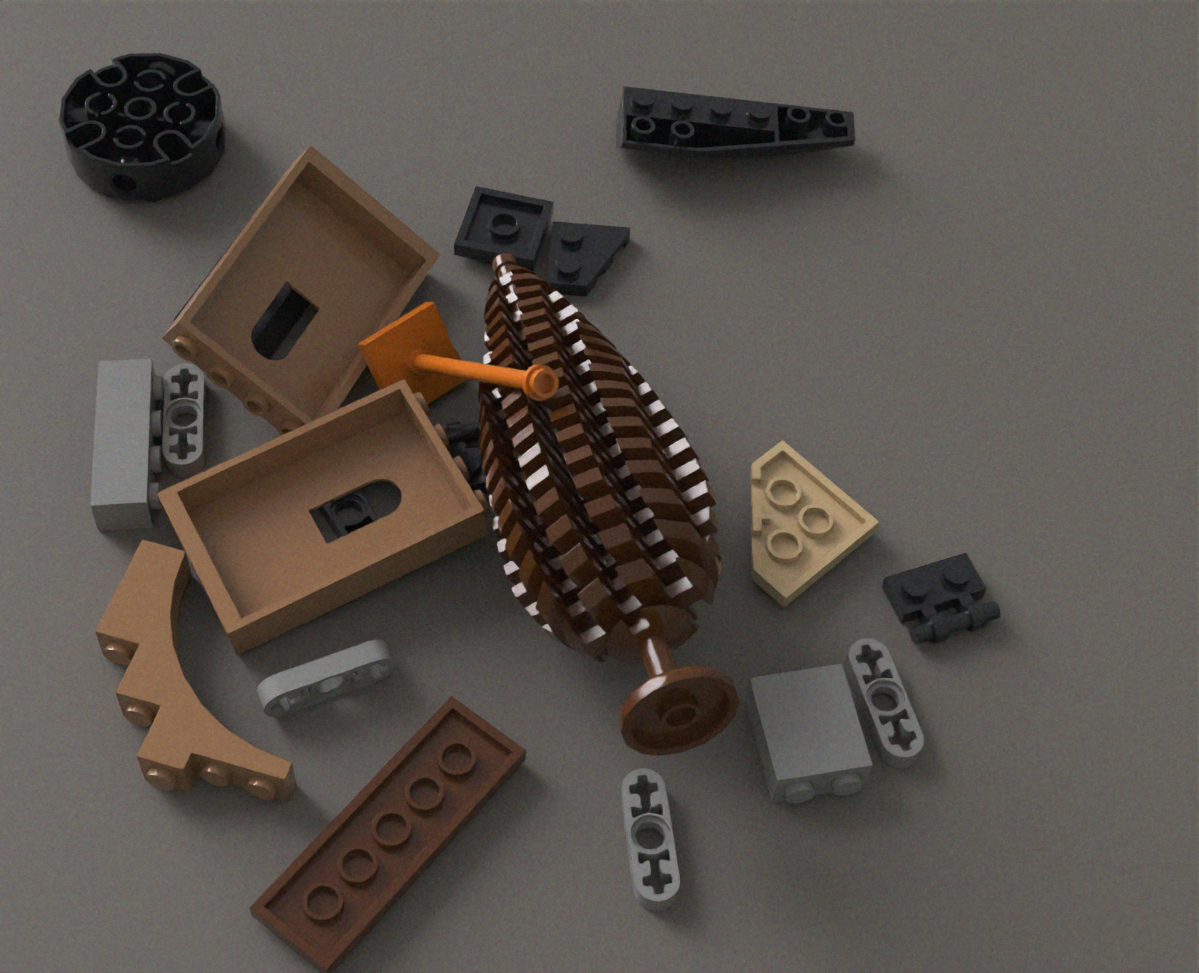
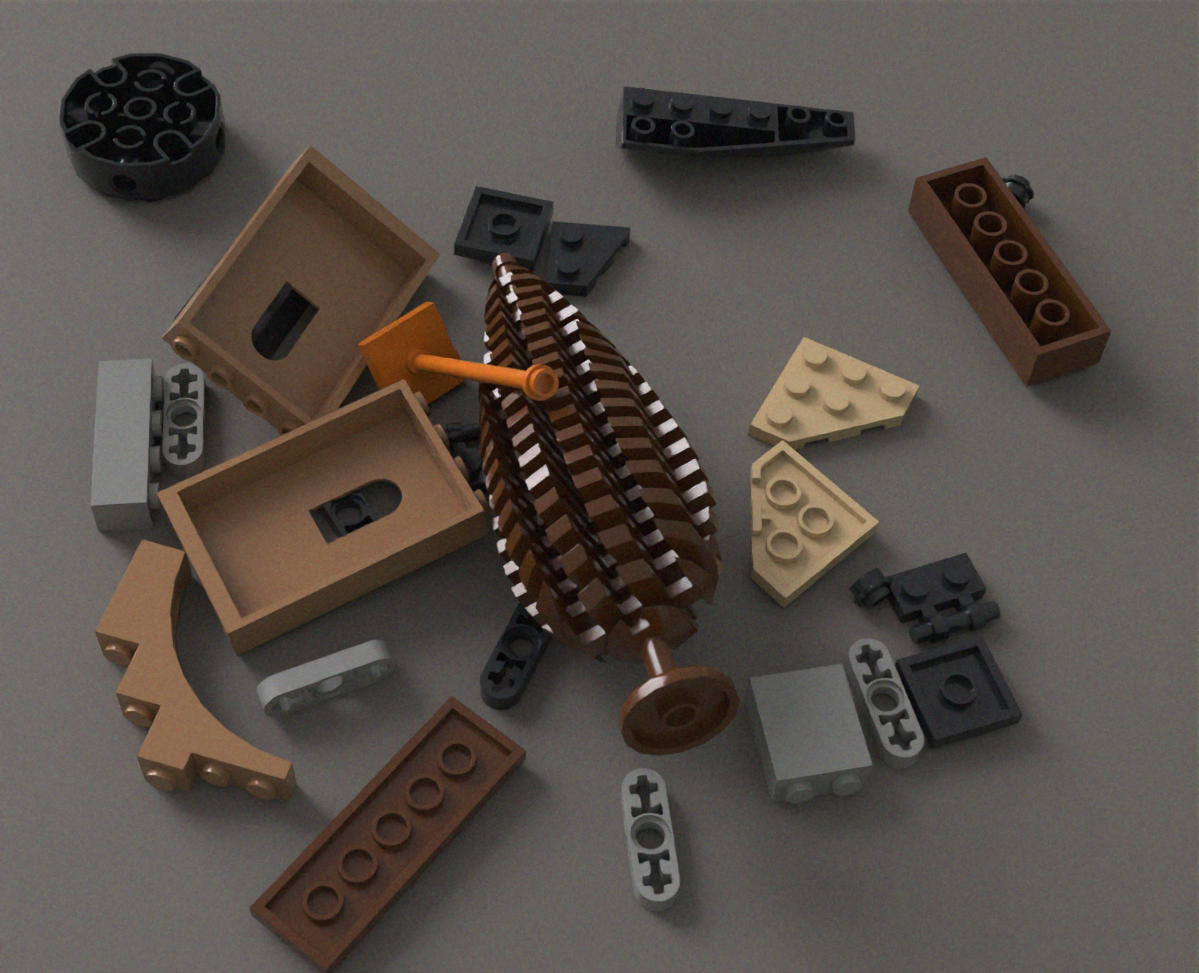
(522, 667): none -> black beam
(830, 398): none -> tan plate
(871, 588): none -> black plate
(957, 692): none -> black plate
(1008, 271): none -> reddish brown brick
(1020, 188): none -> black plate

